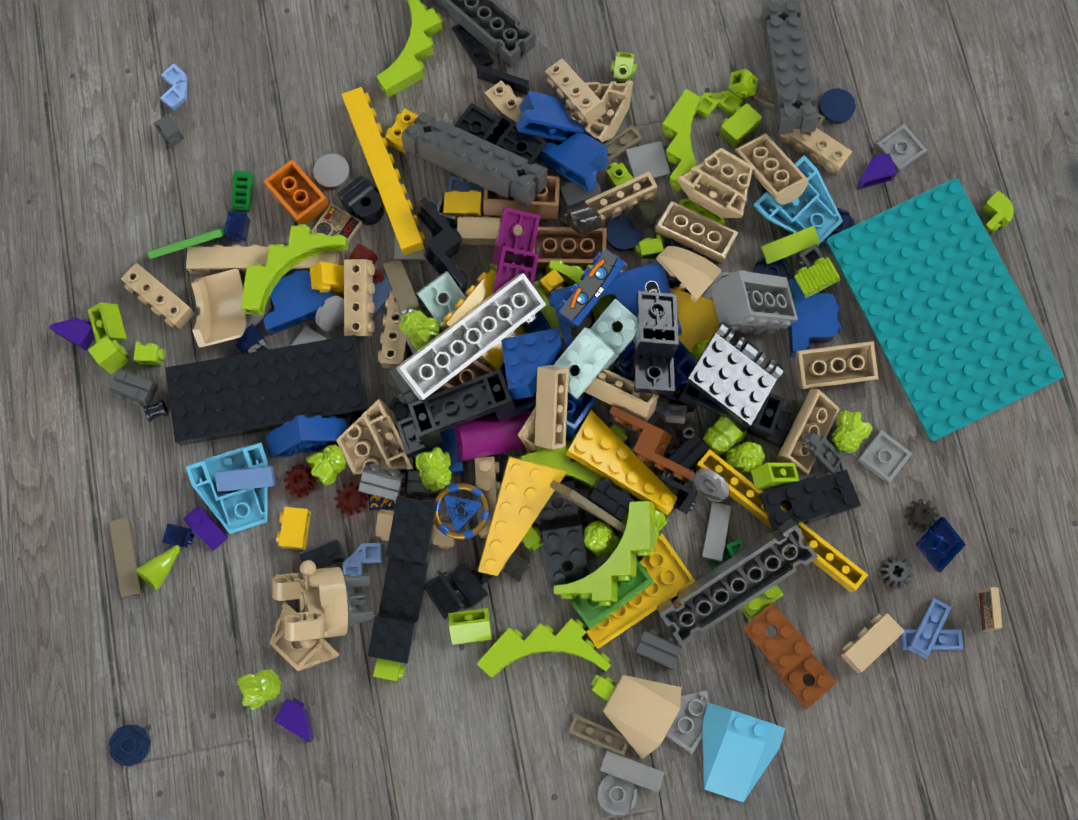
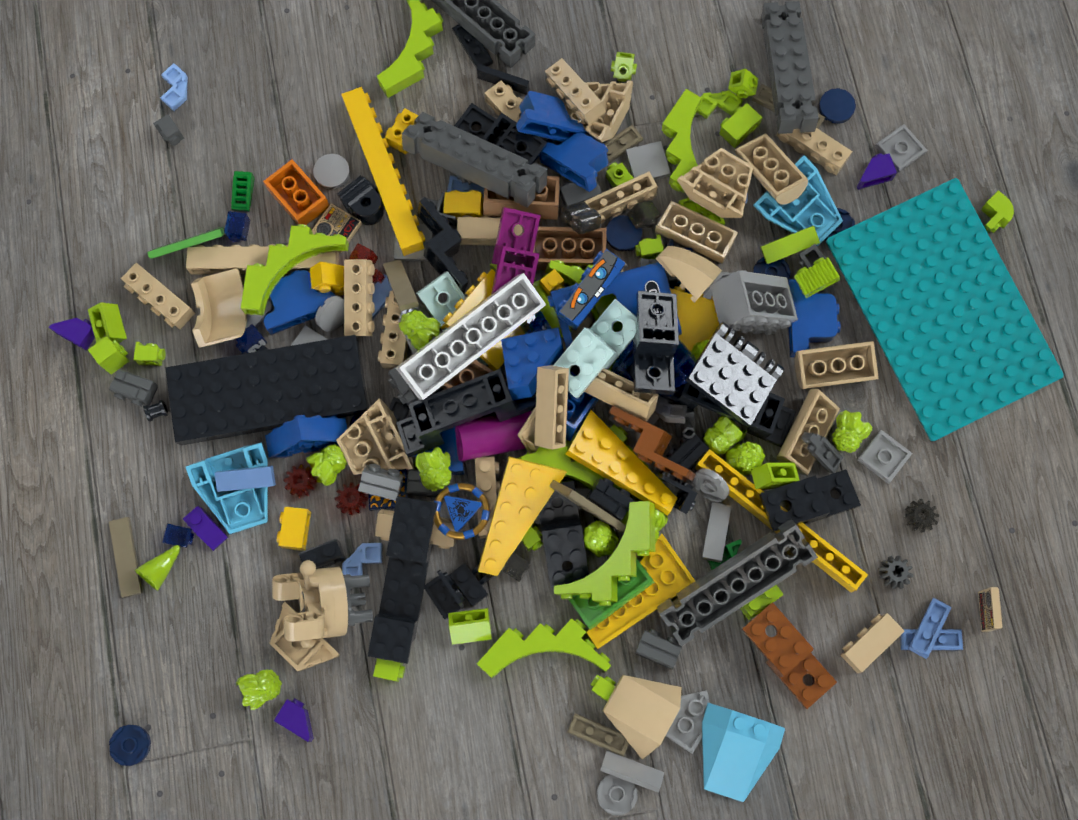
(940, 544): clear blue tile -> none

